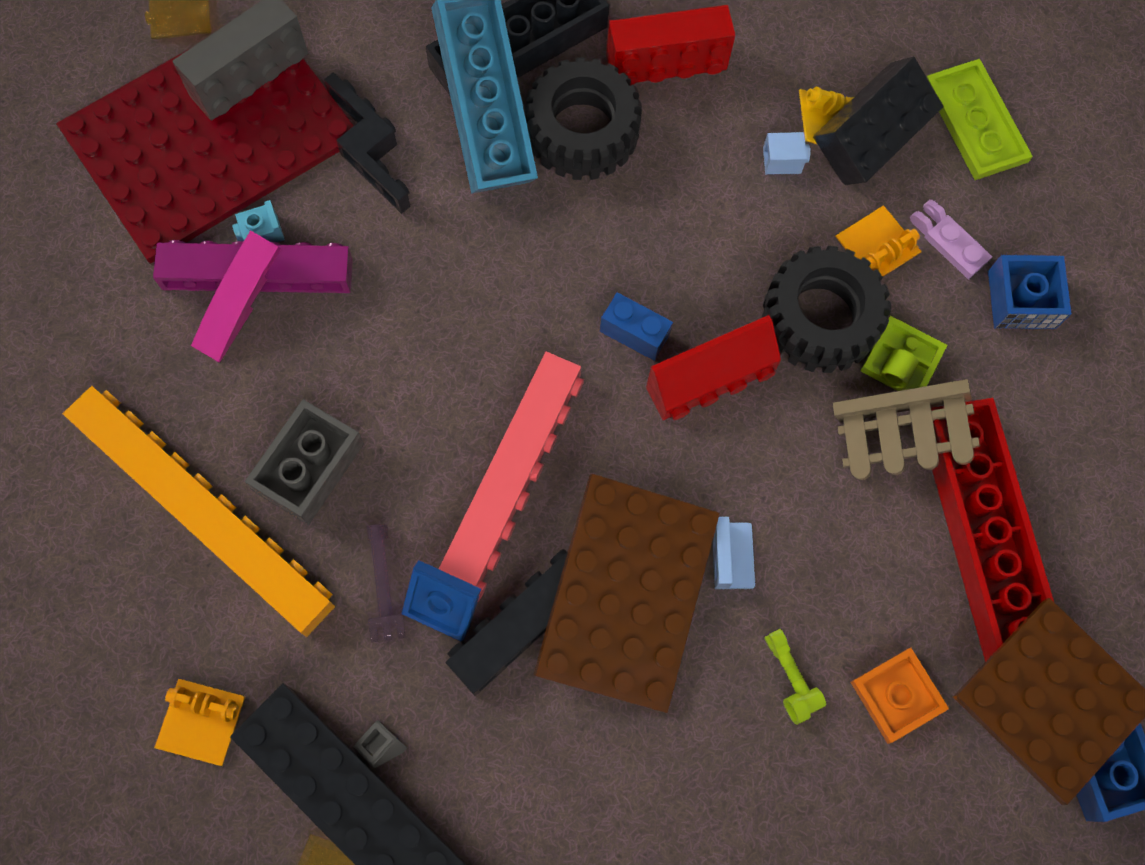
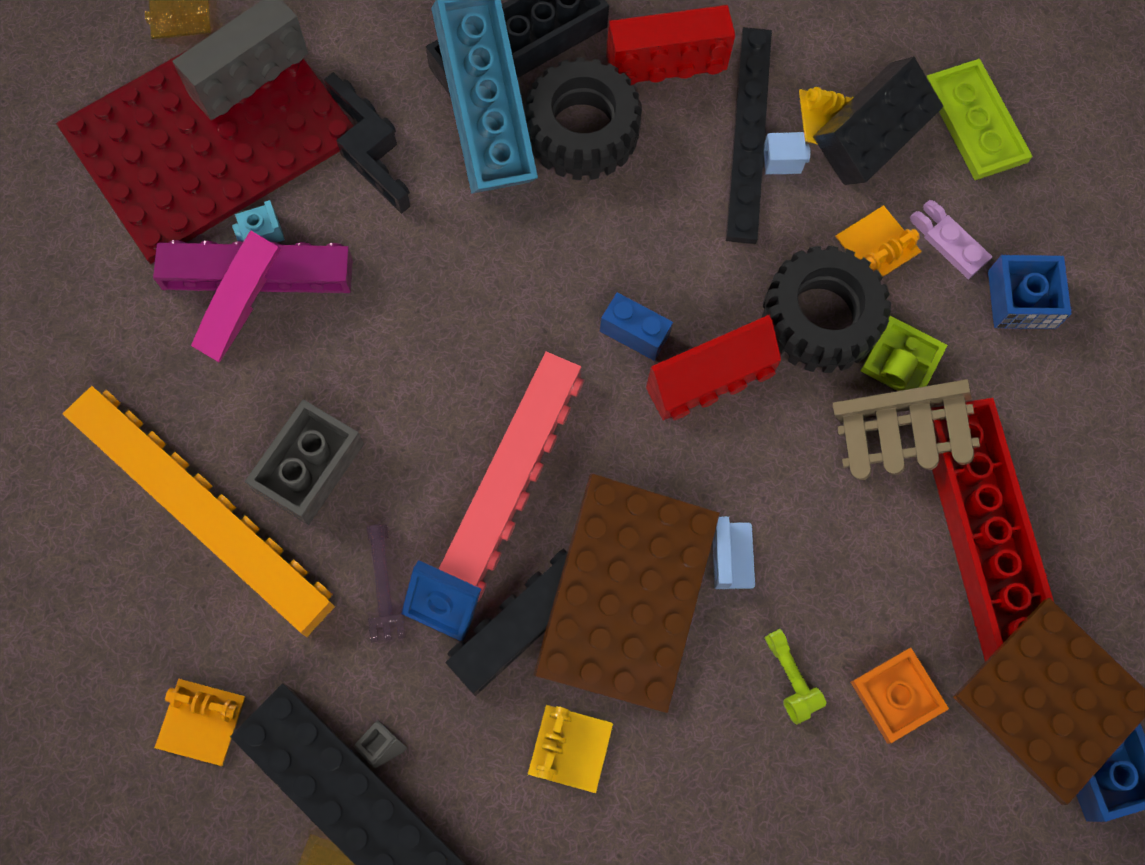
(570, 748): none -> yellow hinge
(749, 136): none -> black plate

